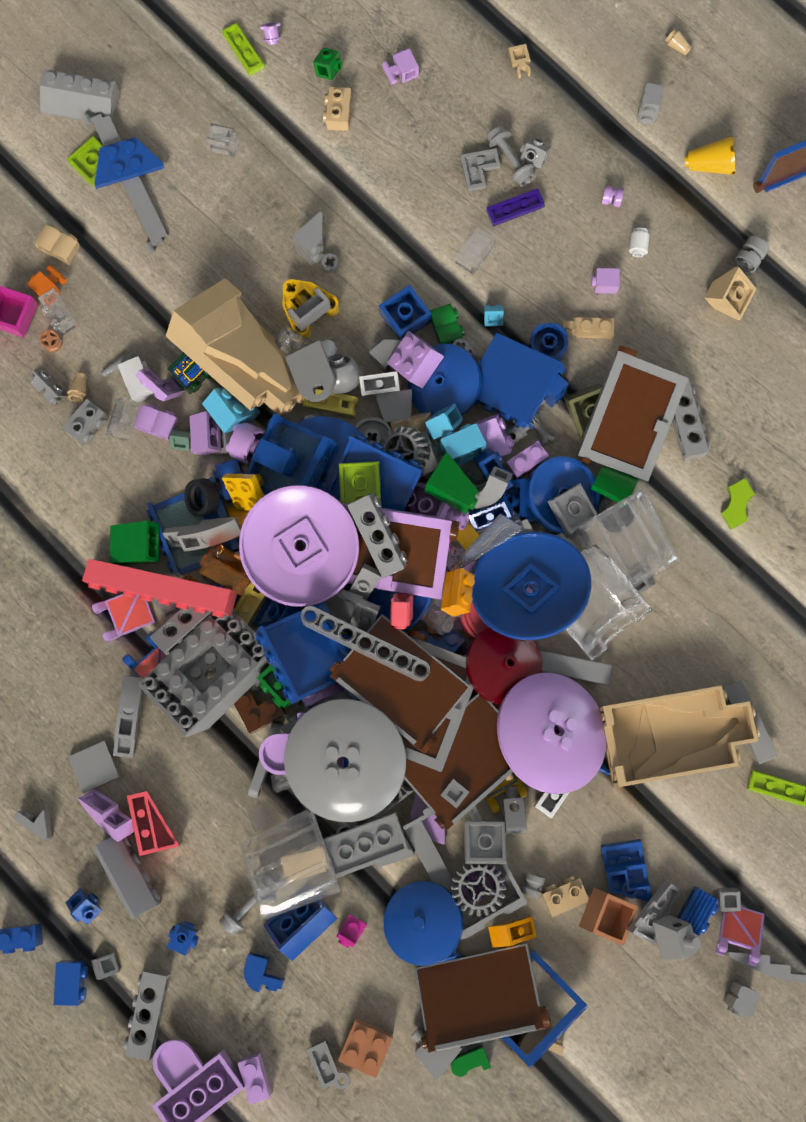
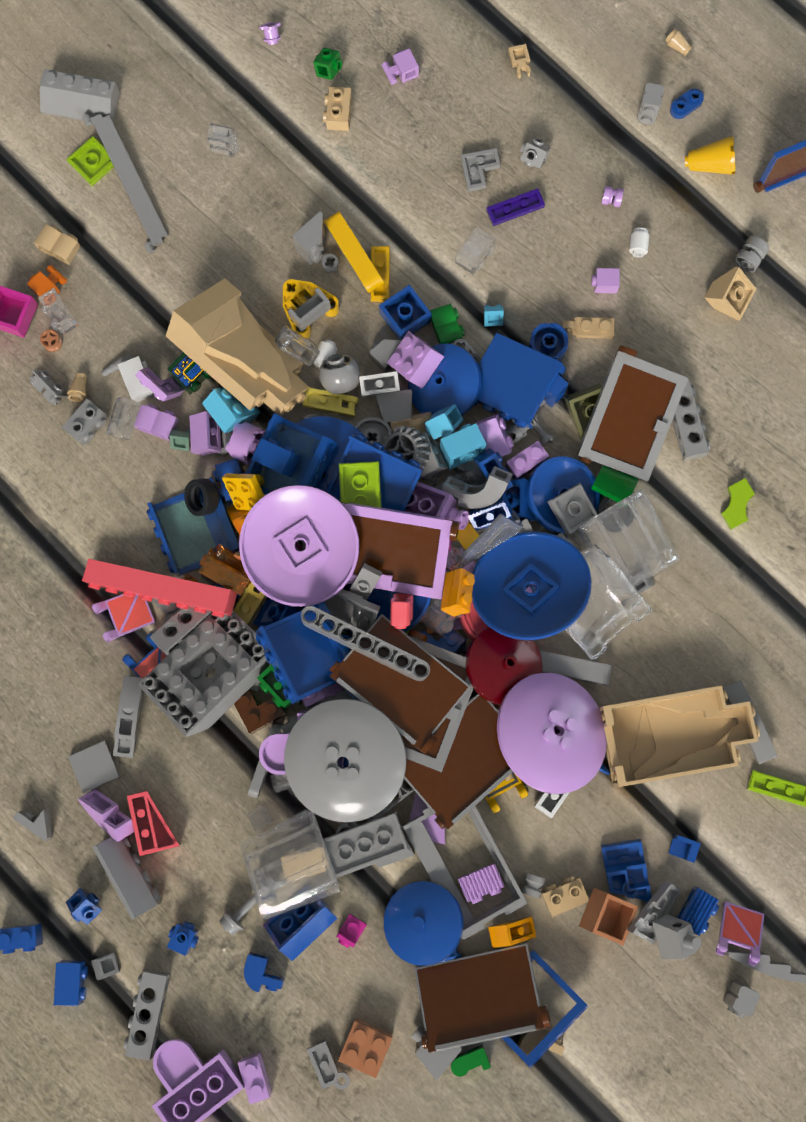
(124, 161): blue wing -> none
(134, 543): green brick -> none
(204, 535): light grey slope -> none
(243, 49): lime tile -> none
(311, 370): light grey tile -> none
(354, 252): none -> yellow beam
(381, 260): none -> yellow tile
(385, 565): light grey brick -> none
(452, 486): green slope -> none
(455, 793): light grey tile -> none
(462, 882): light grey gear -> none
(485, 842): light grey tile -> none
(498, 138): light grey piece -> none
(514, 821): light grey torso -> none
(684, 848): none -> blue panel
(687, 102): none -> blue plate
(729, 899): light grey slope -> none

